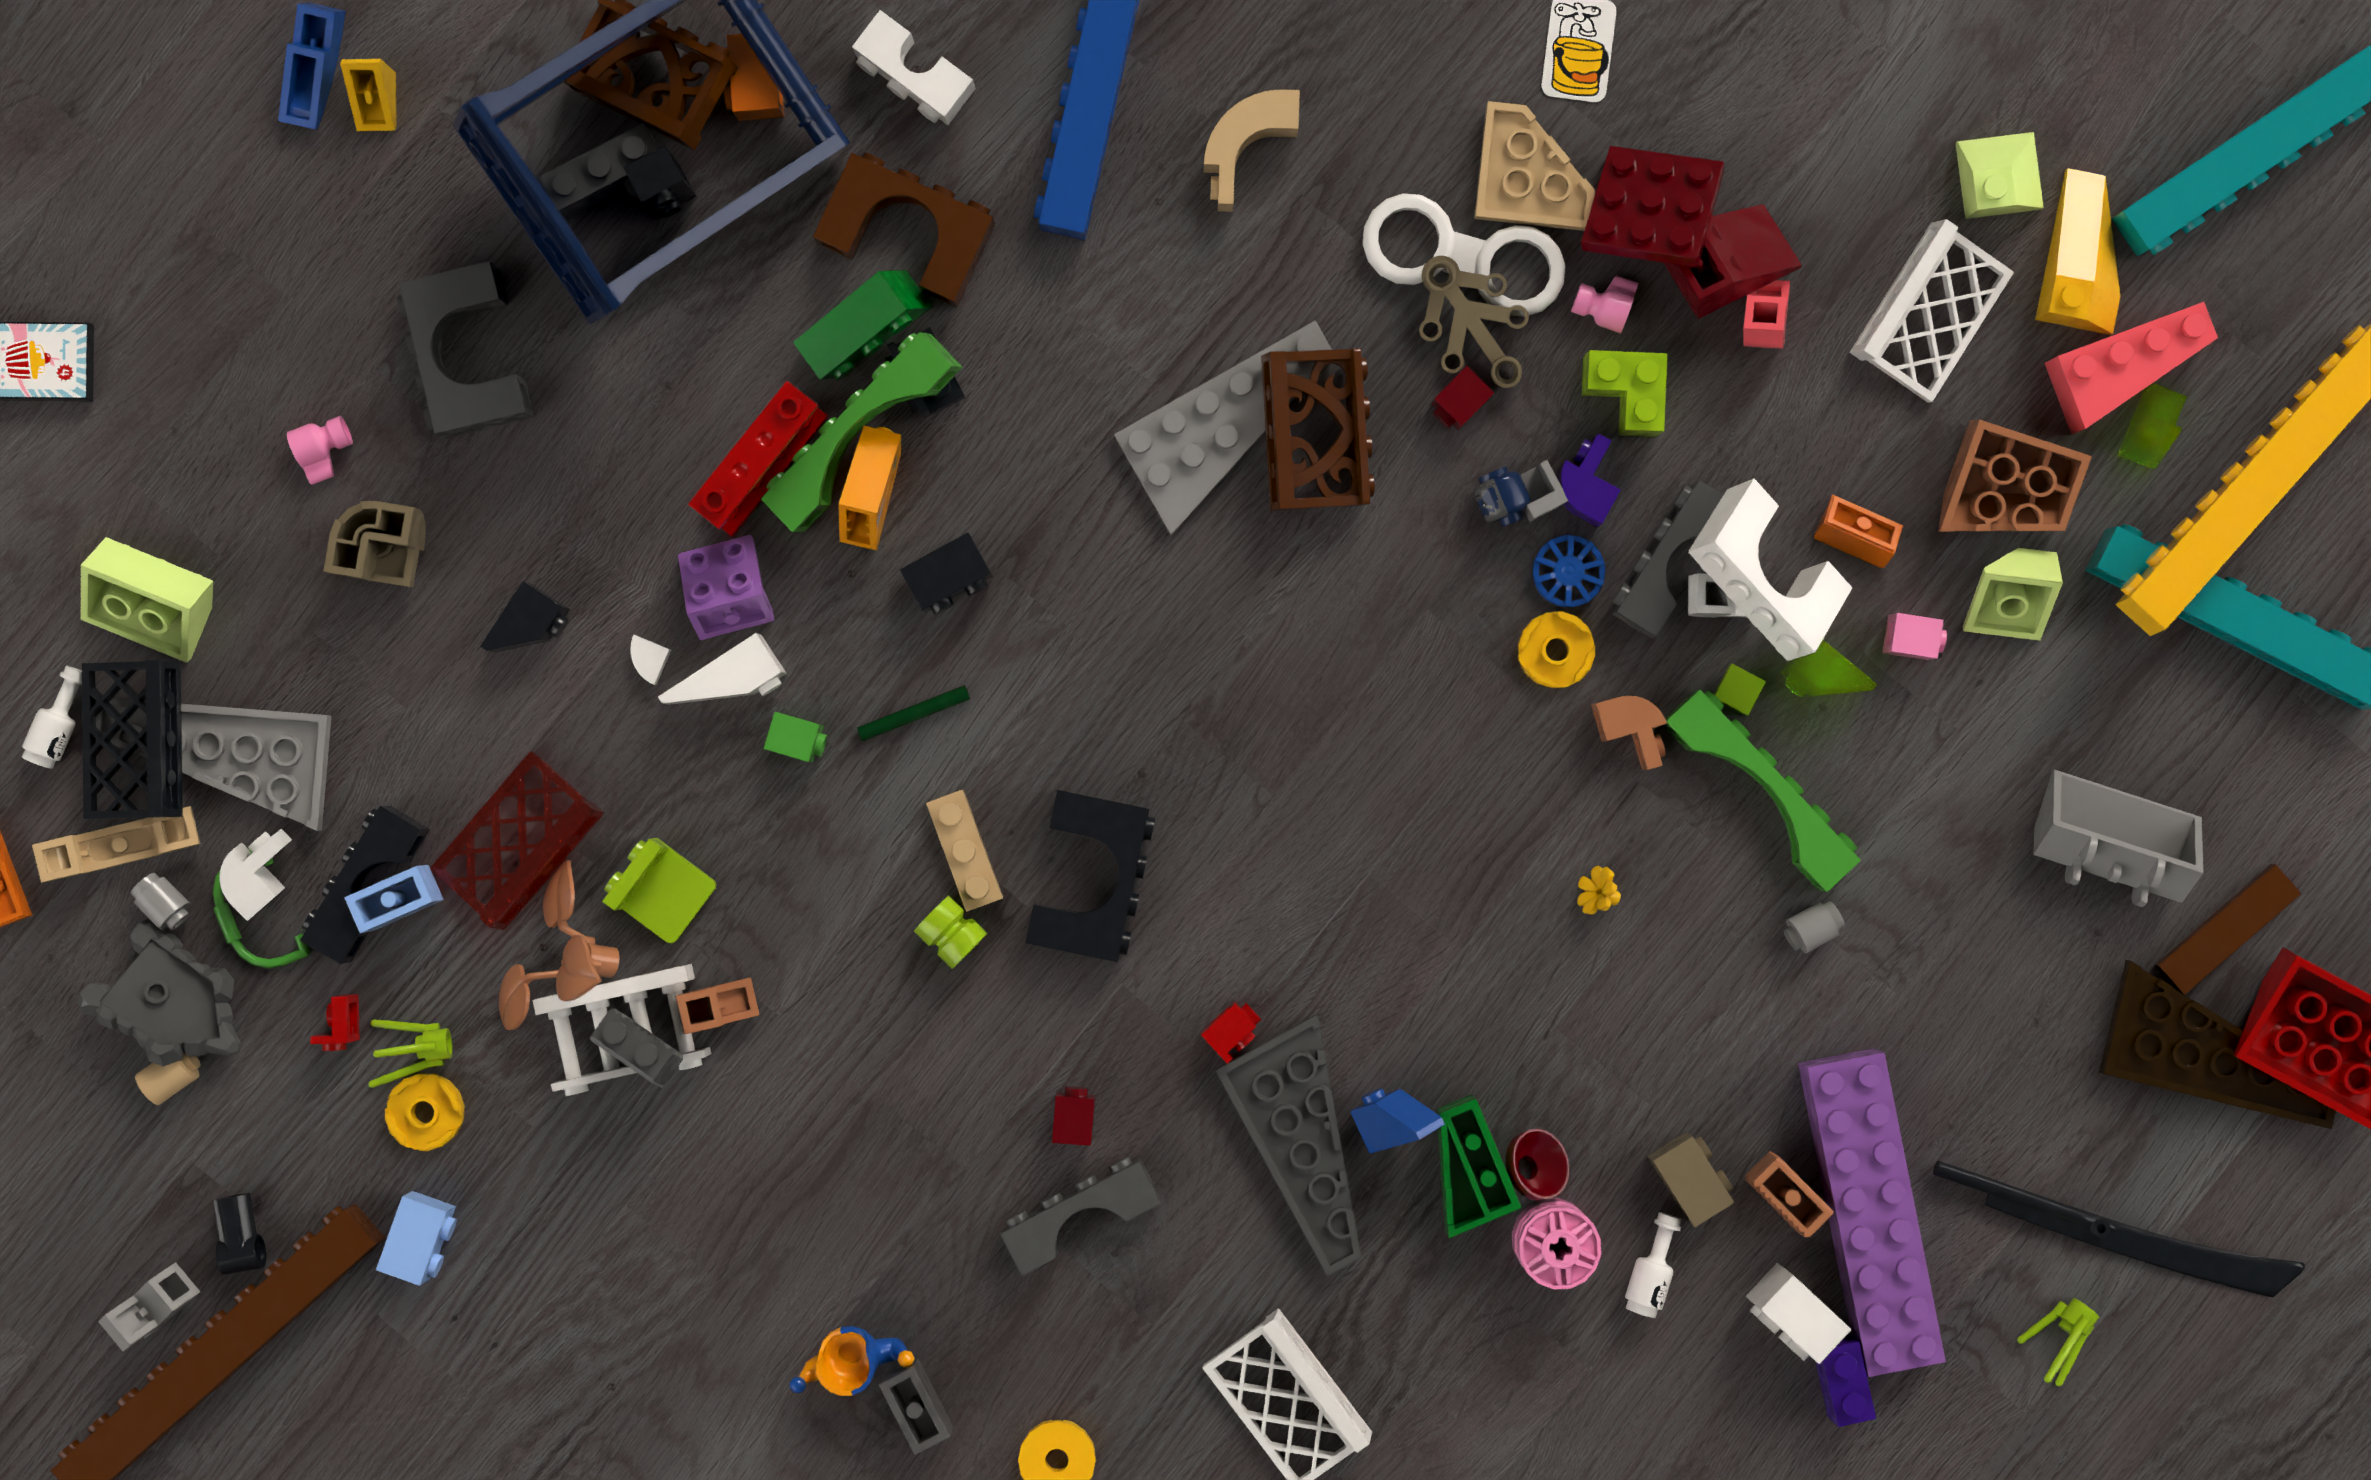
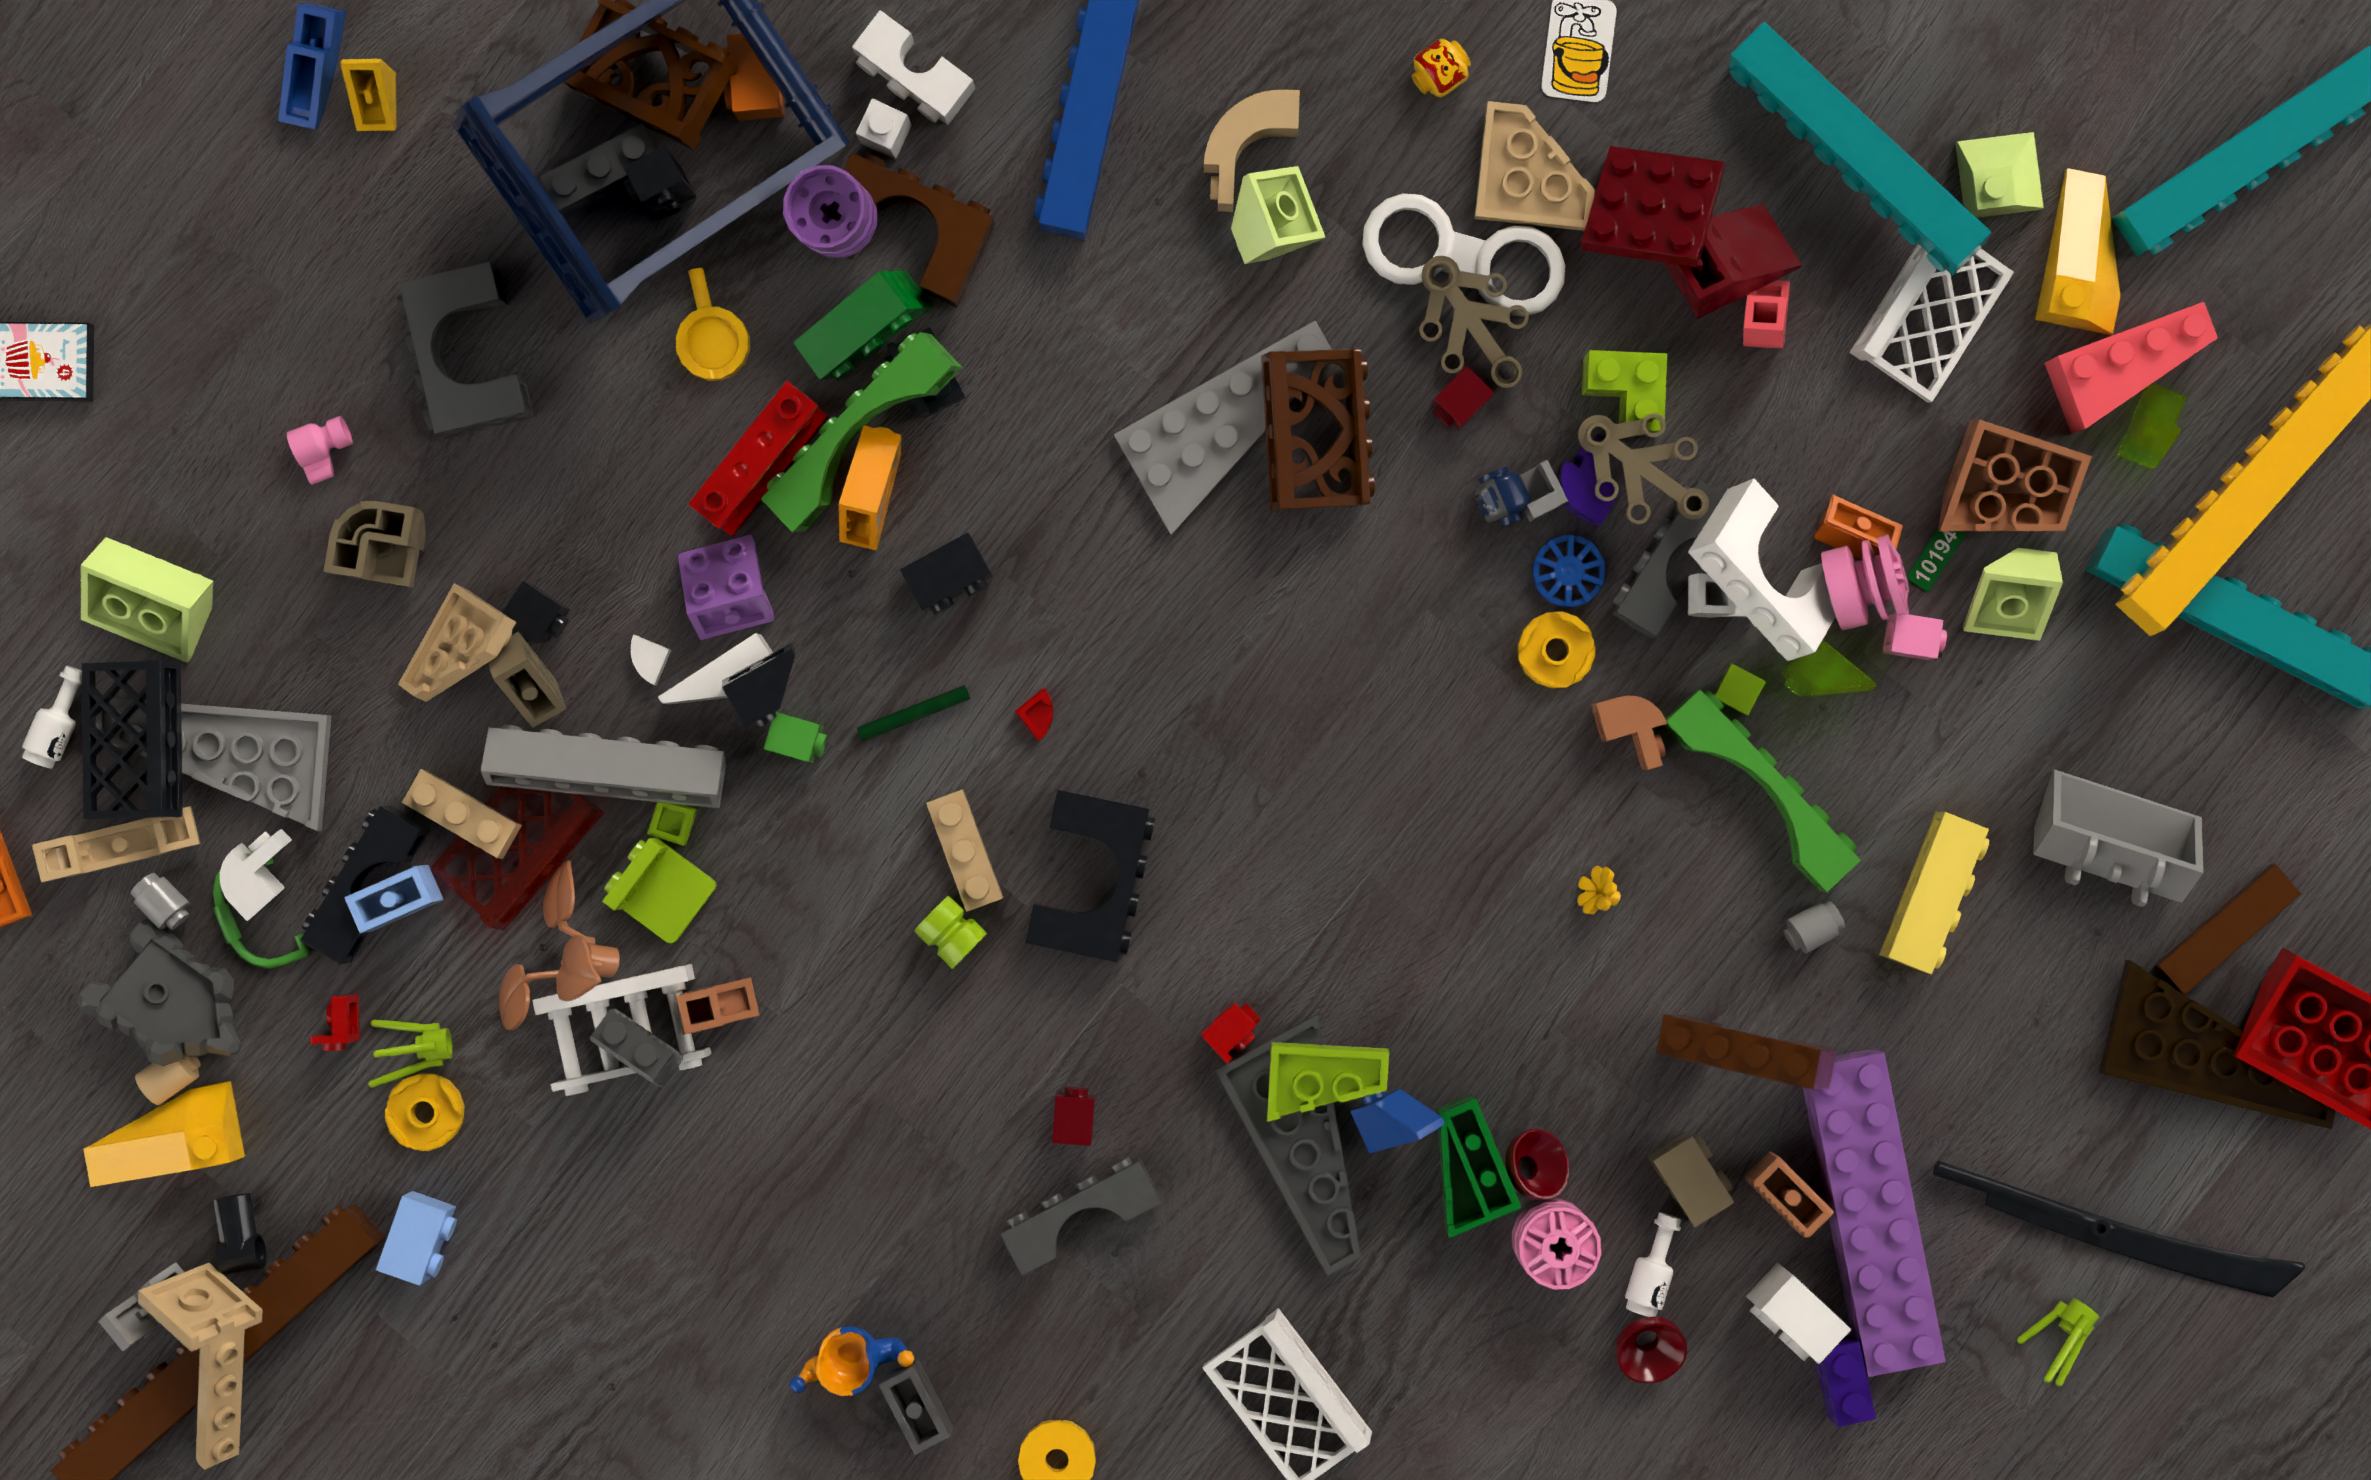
(179, 1136): none -> yellow wedge
(211, 1315): none -> tan bracket
(457, 643): none -> tan plate
(461, 814): none -> tan plate
(527, 681): none -> dark tan brick
(603, 766): none -> light grey brick
(672, 822): none -> lime tile
(711, 339): none -> yellow piece
(760, 687): none -> black slope
(827, 189): none -> medium lavender wheel
(883, 129): none -> white brick
(1037, 714): none -> red tile
(1274, 215): none -> yellowish green slope
(1322, 1074): none -> lime wing
(1441, 68): none -> yellow head
(1608, 308): bright pink piece -> none
(1637, 463): none -> dark tan plant
(1652, 1361): none -> dark red piece
(1745, 1052): none -> reddish brown arch
(1858, 149): none -> teal brick
(1865, 582): none -> bright pink wheel
(1934, 558): none -> green sticker
(1935, 892): none -> light yellow brick

